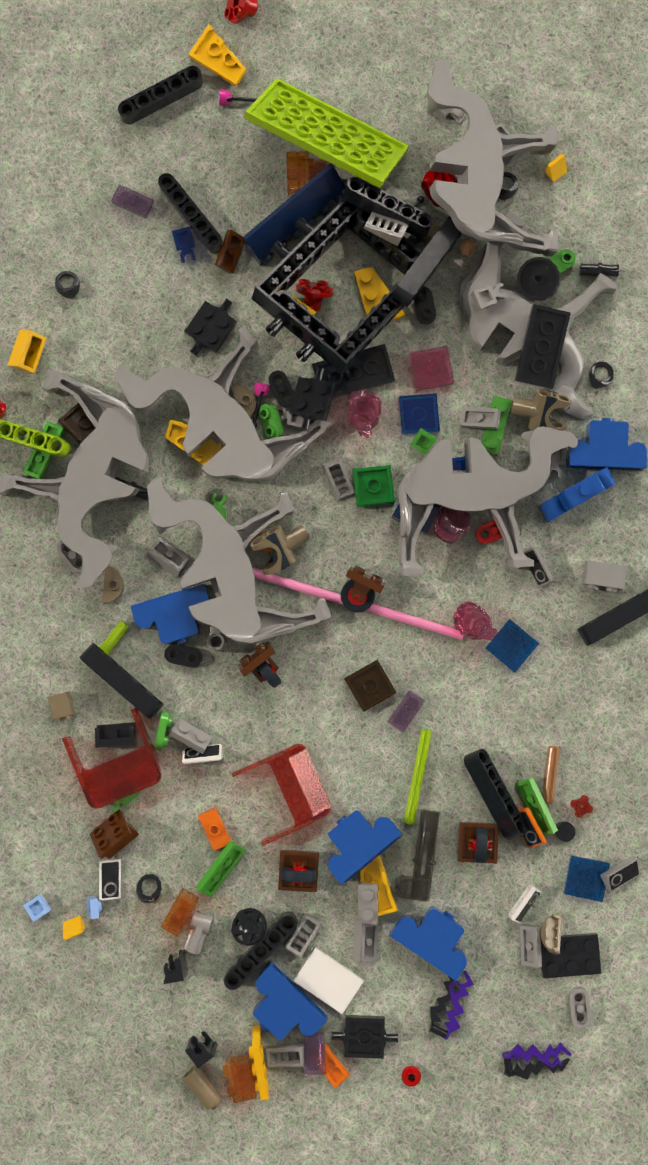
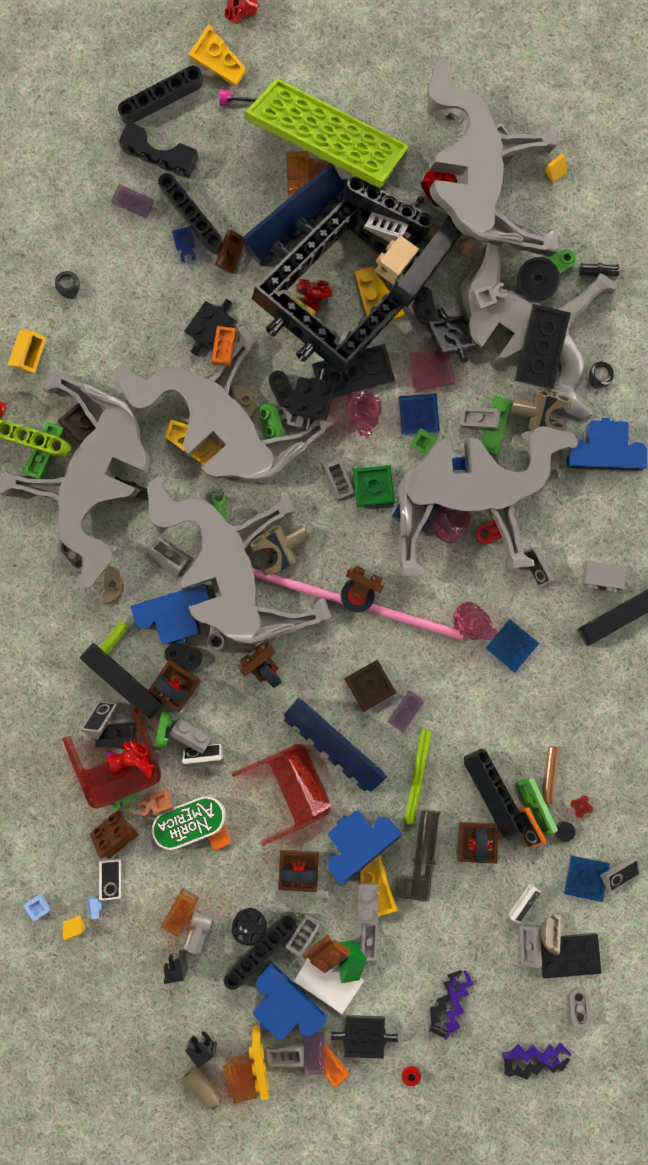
(62, 706): dark tan brick -> none
(99, 719): none -> slope
(133, 757): none -> red animal
(148, 899): black piece -> none
(159, 804): none -> nougat plate
(174, 685): none -> reddish brown plate
(180, 158): none -> black arch
(189, 823): none -> tile
(220, 868): bright green plate -> none
(223, 346): none -> orange plate
(260, 390): hinge -> none
(326, 953): none -> dark orange plate
(334, 744): none -> dark blue slope
(353, 965): none -> green slope
(396, 259): none -> tan brick
(433, 940): blue brick -> none
(451, 335): none -> black plate
(508, 193): black piece -> none
(577, 494): blue brick -> none

